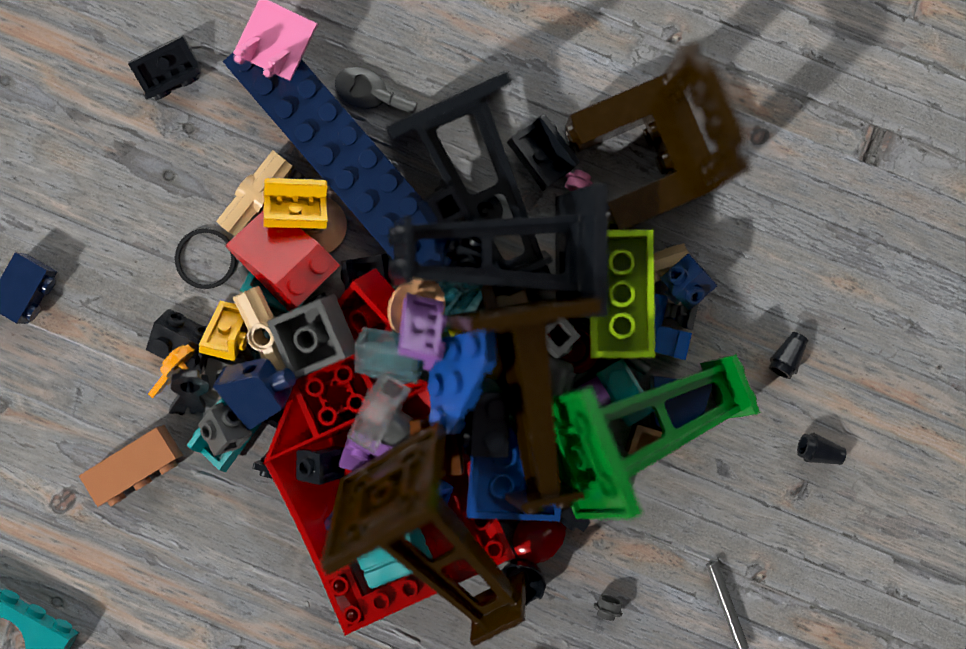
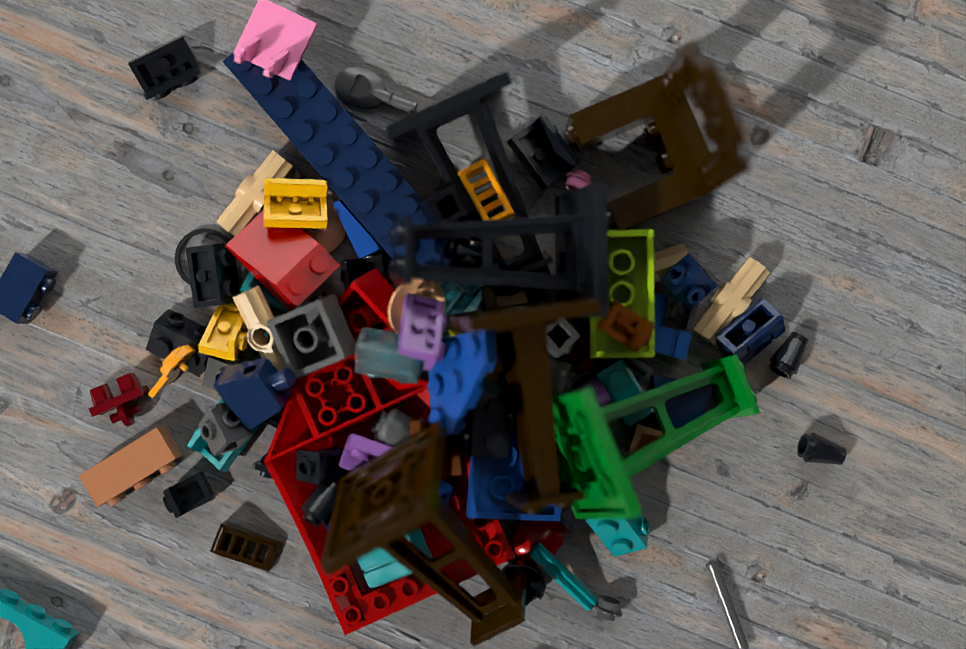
(105, 402): none -> dark red hips
(188, 494): none -> black bracket
(189, 387): black piece -> none
(212, 275): none -> black bracket
(241, 556): none -> dark brown slope
(320, 504): none -> black brick
(360, 237): none -> blue slope
(378, 412): clear slope -> none
(472, 171): none -> light orange slope
(563, 576): none -> teal axle
(622, 535): none -> teal bracket
(626, 326): none -> reddish brown bracket
(731, 300): none -> tan piece
(751, 331): none -> dark blue brick

